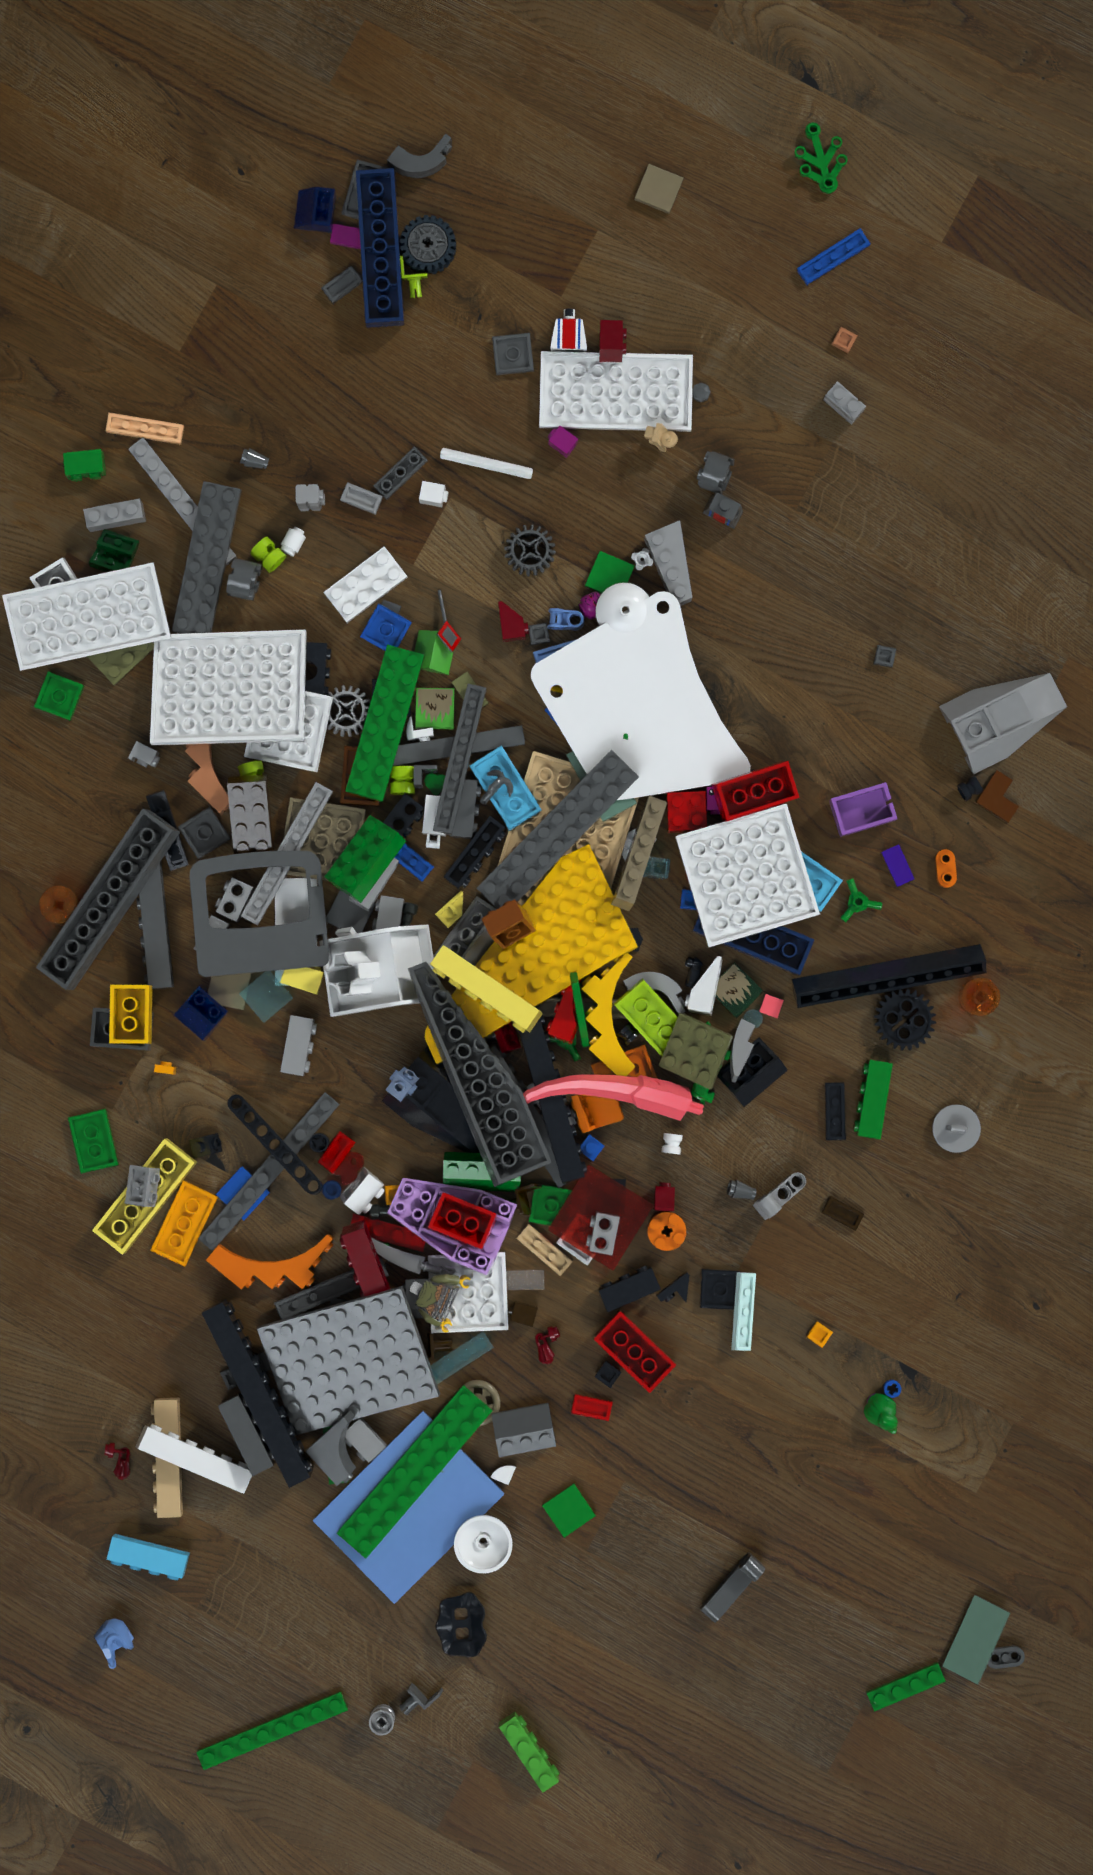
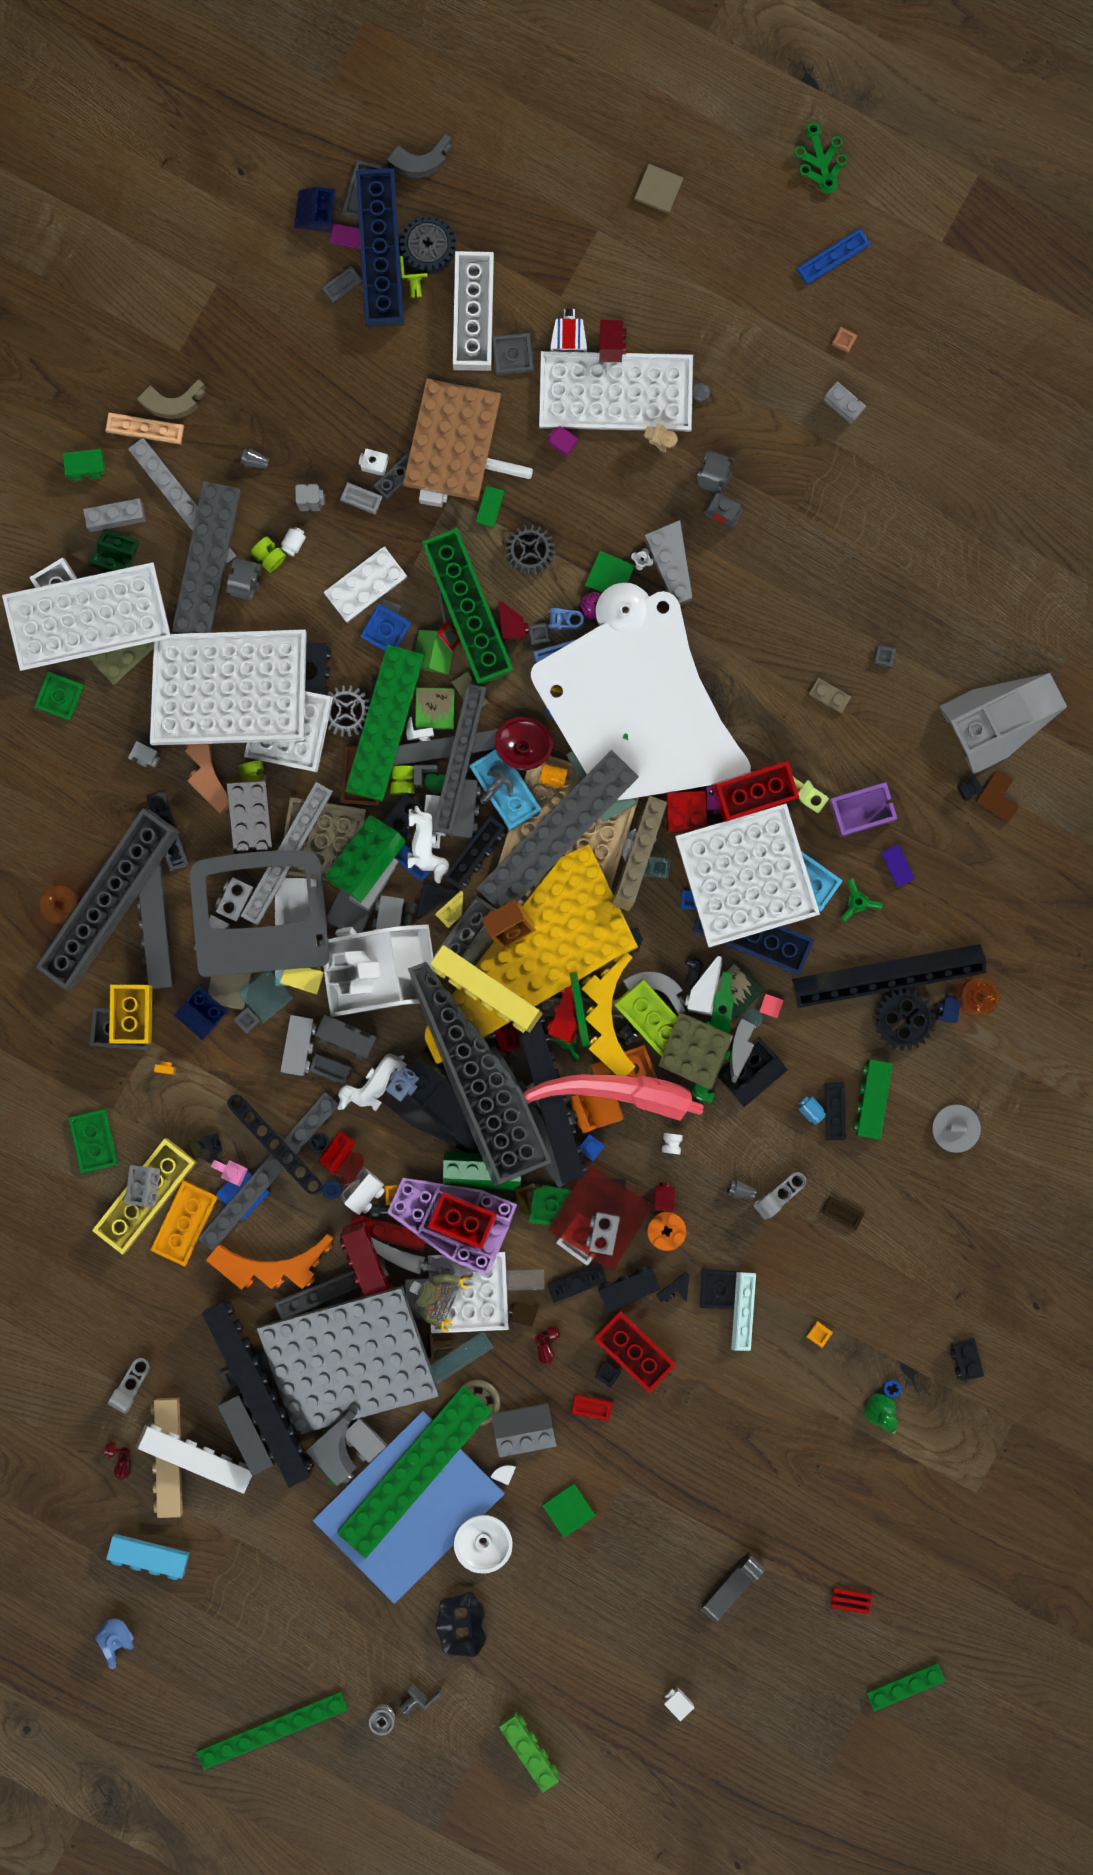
(124, 1398): none -> light grey piece
(172, 407): none -> dark tan arch
(204, 832): dark grey tile -> none
(231, 1172): none -> bright pink plate
(247, 1020): none -> dark grey plate
(330, 1069): none -> dark grey tile
(346, 1037): none -> dark grey wedge
(373, 462): none -> white brick
(374, 1086): none -> white animal
(422, 845): none -> white animal
(432, 897): none -> black tile
(452, 439): none -> medium nougat plate
(467, 607): none -> green brick
(473, 311): none -> white brick
(490, 506): none -> green tile
(524, 733): none -> dark red dish
(544, 1249): tan tile -> none
(553, 776): none -> light orange piece
(576, 1283): none -> black plate
(678, 1703): none -> white brick
(723, 997): none -> green piece
(807, 792): none -> yellowish green bracket
(811, 1109): none -> dark azure brick
(829, 695): none -> dark tan plate
(867, 1604): none -> red tile
(944, 868): orange plate -> none
(949, 1009): none -> dark blue brick
(967, 1360): none -> black bracket
(976, 1639): sand green tile -> none
(1004, 1657): dark grey plate -> none

